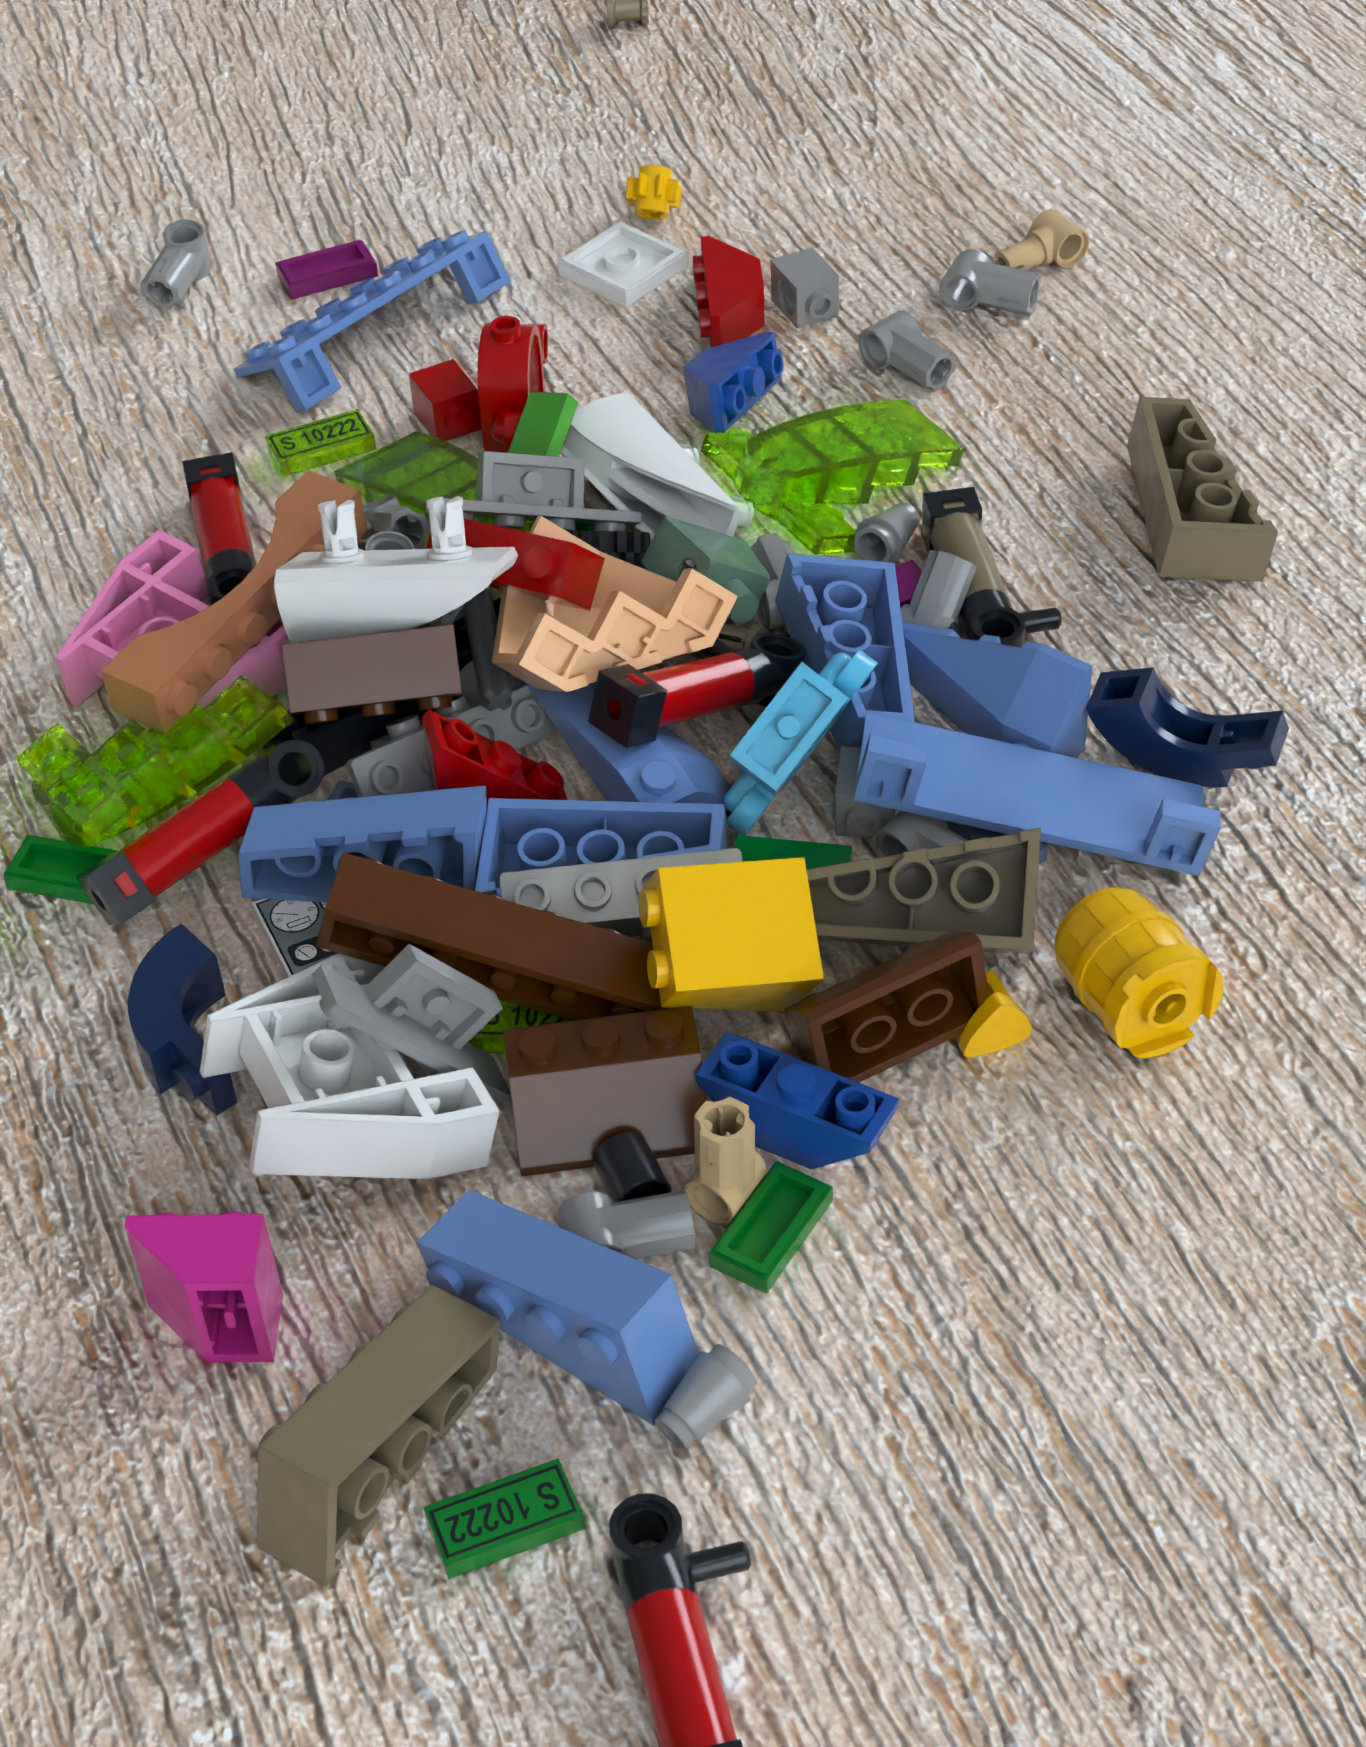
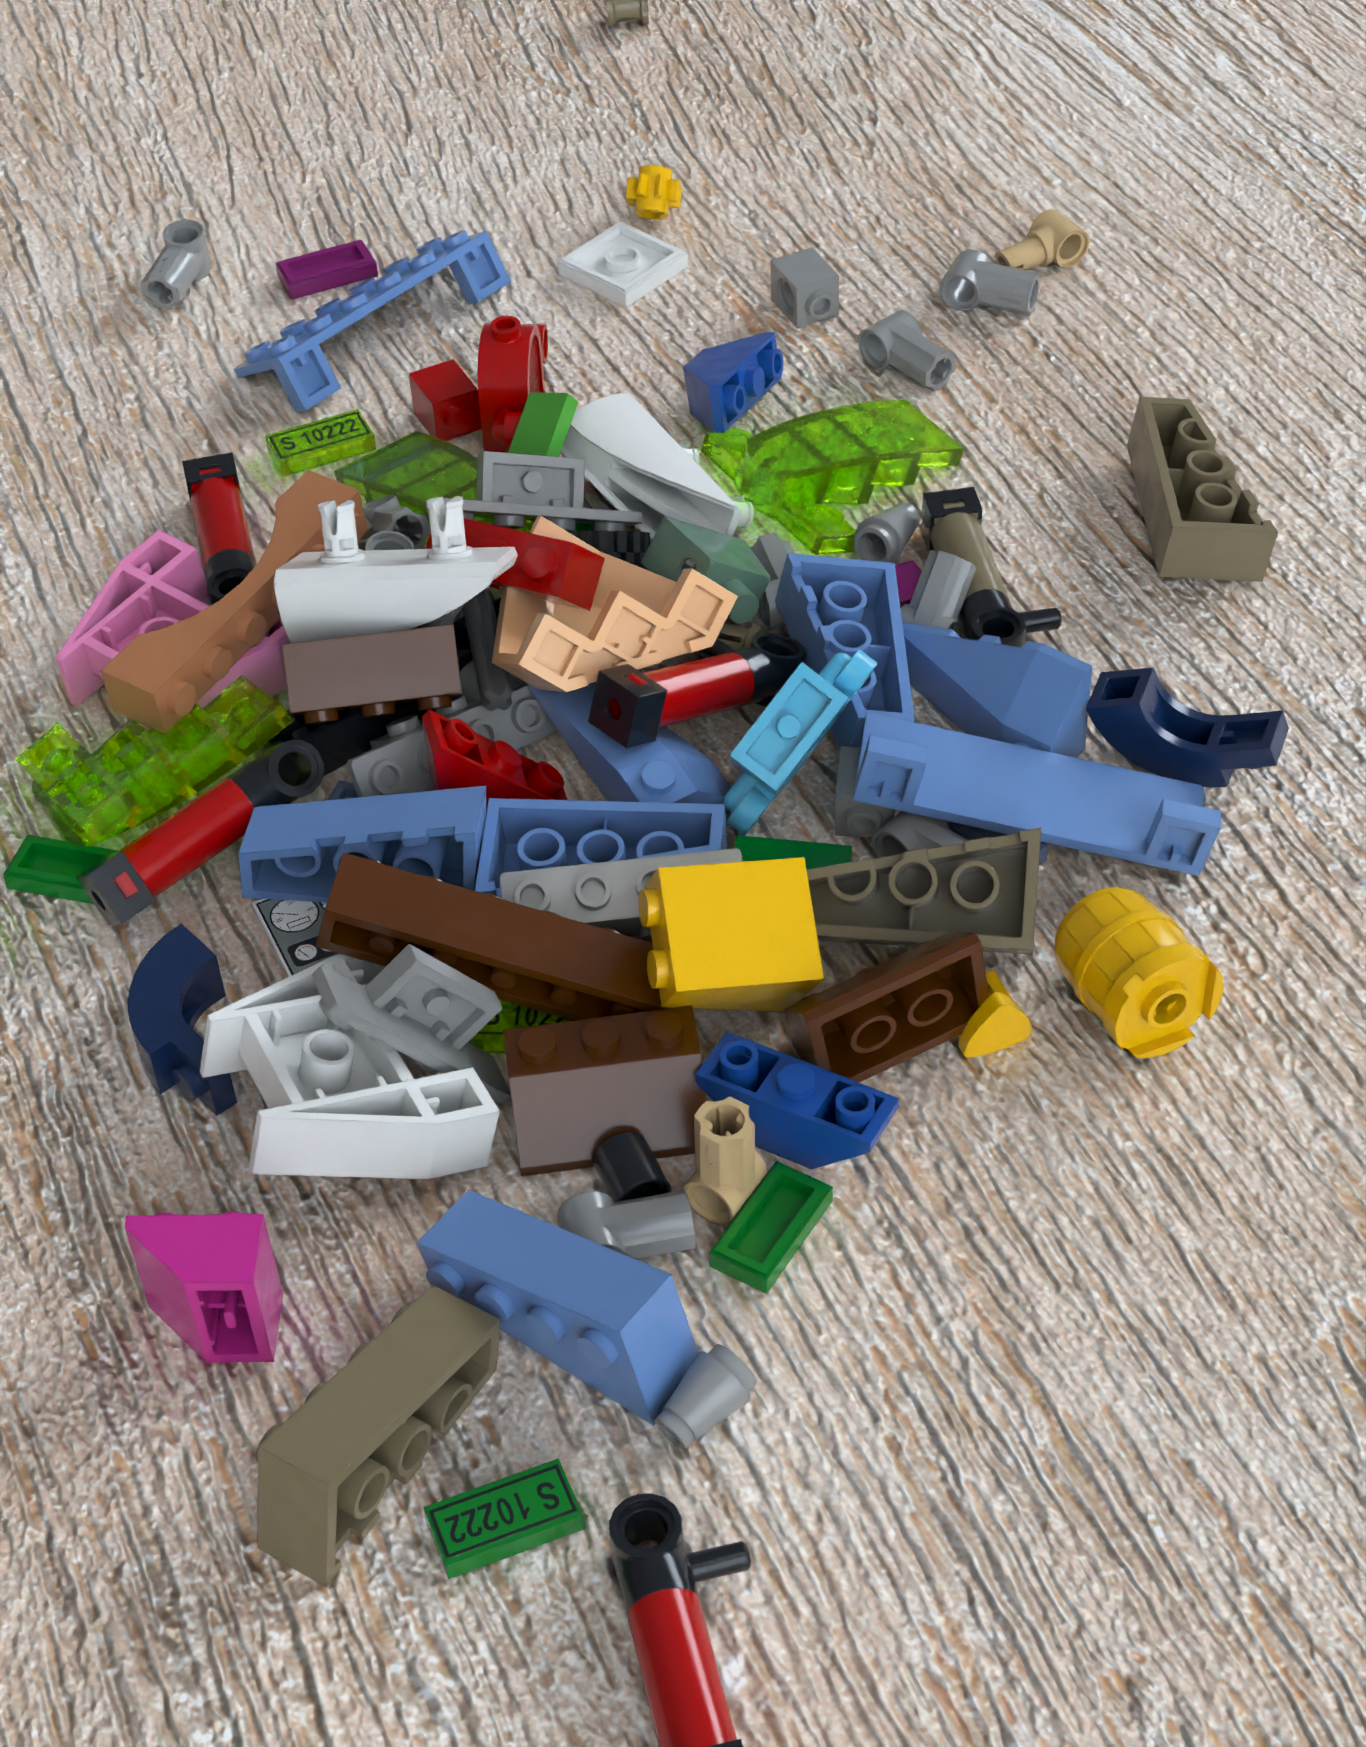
(727, 292): red slope -> none

